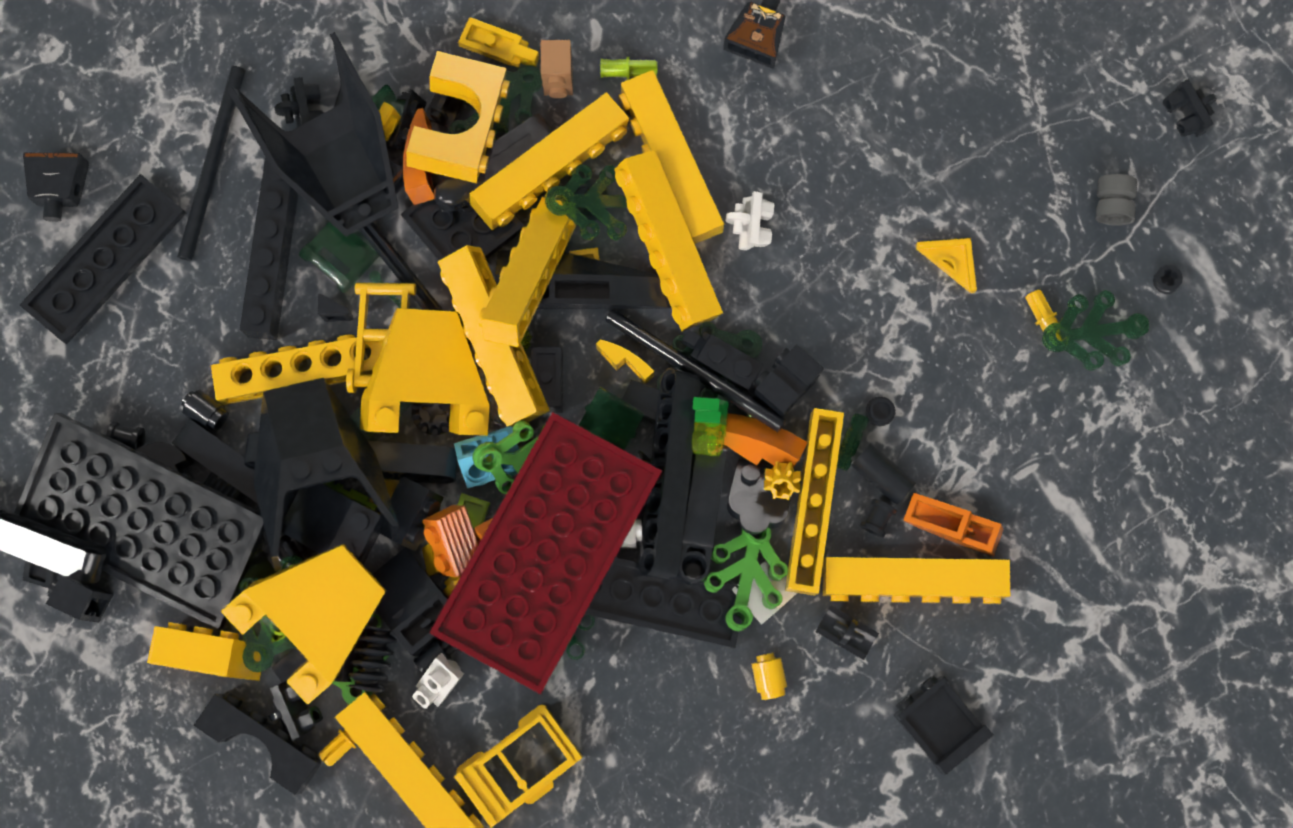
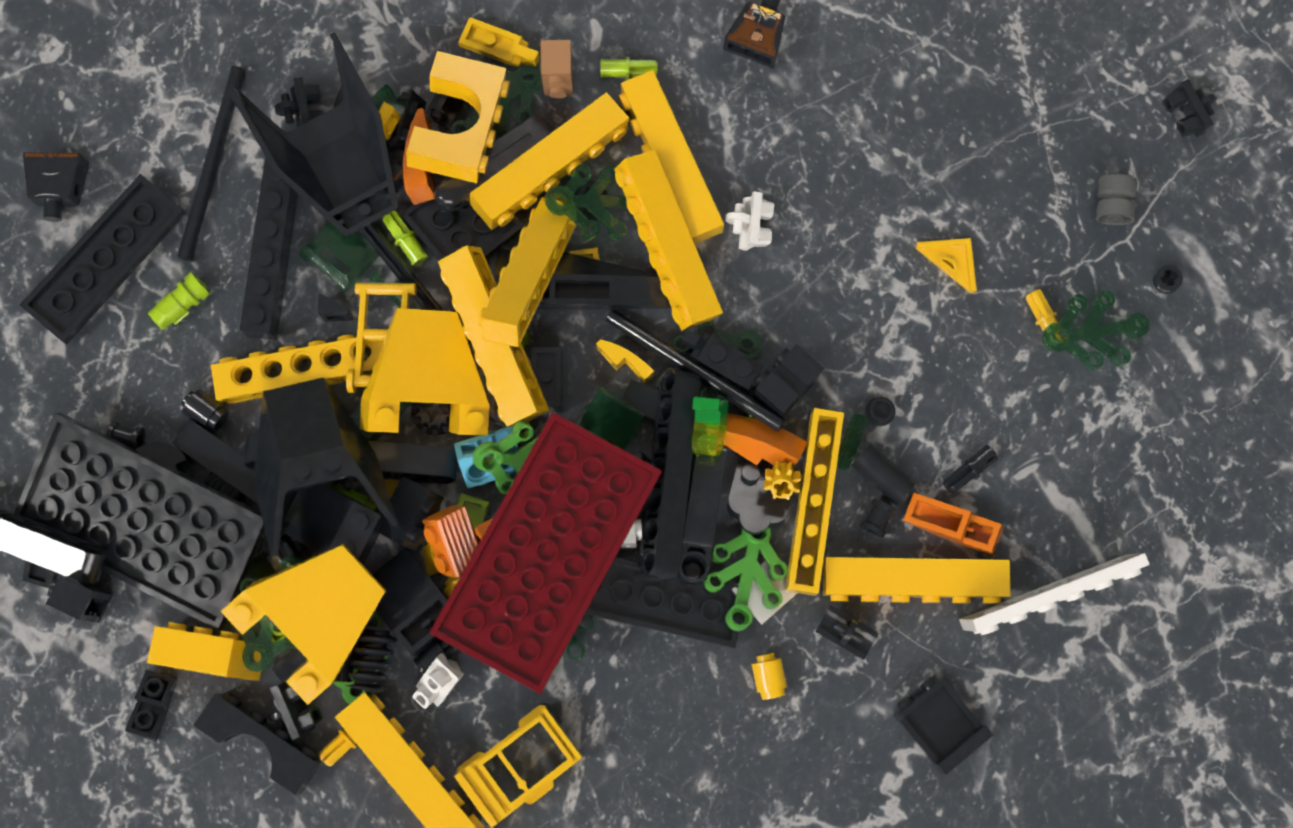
(151, 706): none -> black slope
(176, 303): none -> lime axle
(405, 238): none -> lime axle
(970, 469): none -> black axle
(1044, 598): none -> white plate

